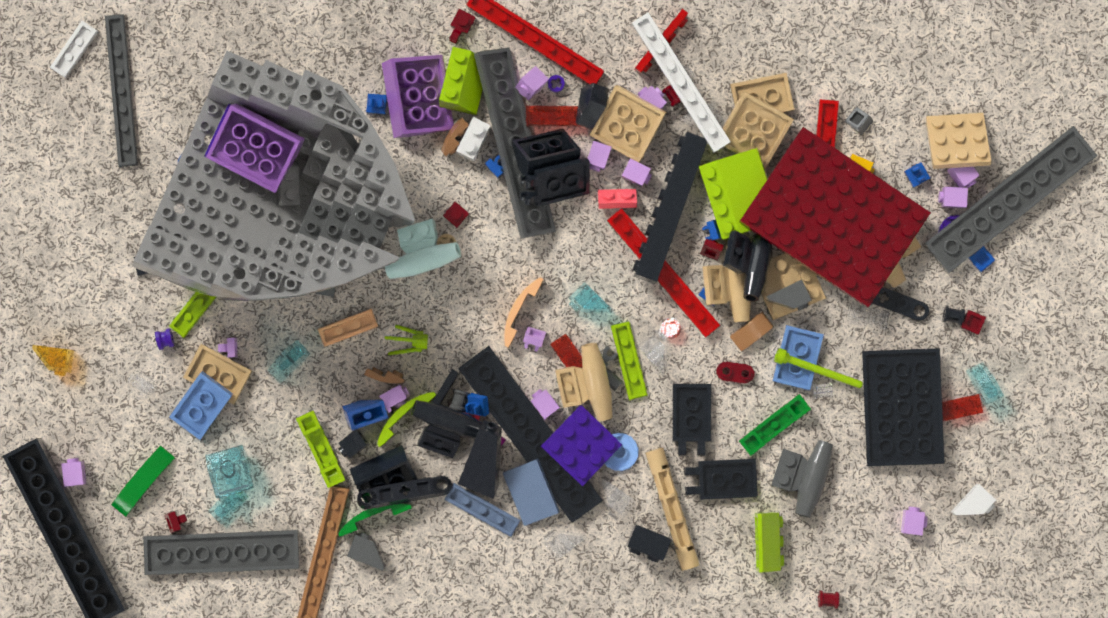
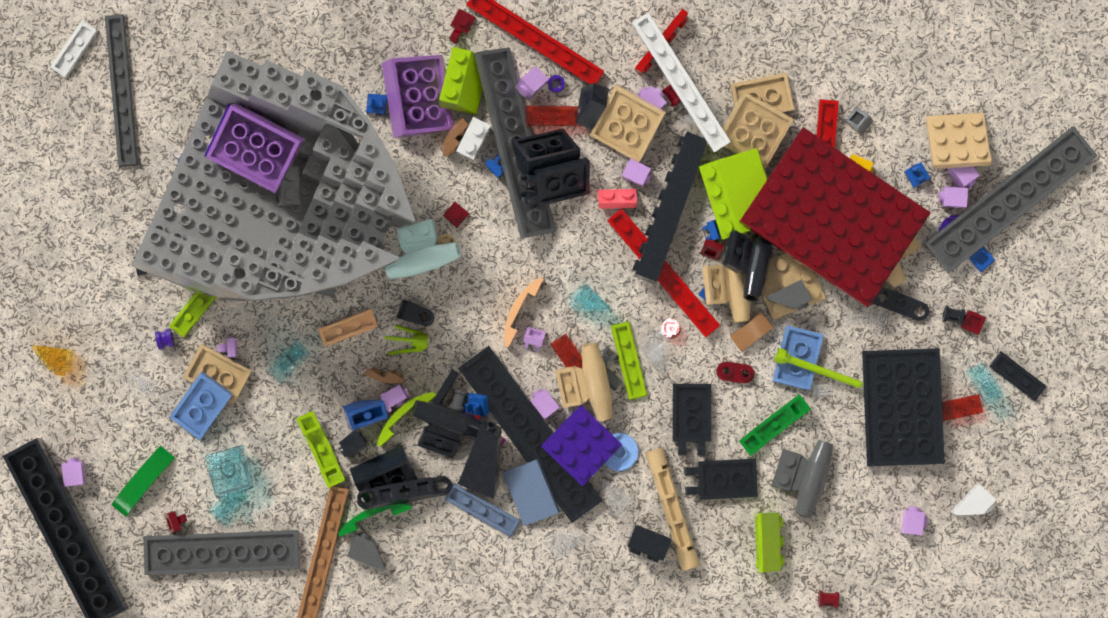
(412, 312): none -> black piece
(598, 156): lavender brick -> none
(1017, 376): none -> black tile

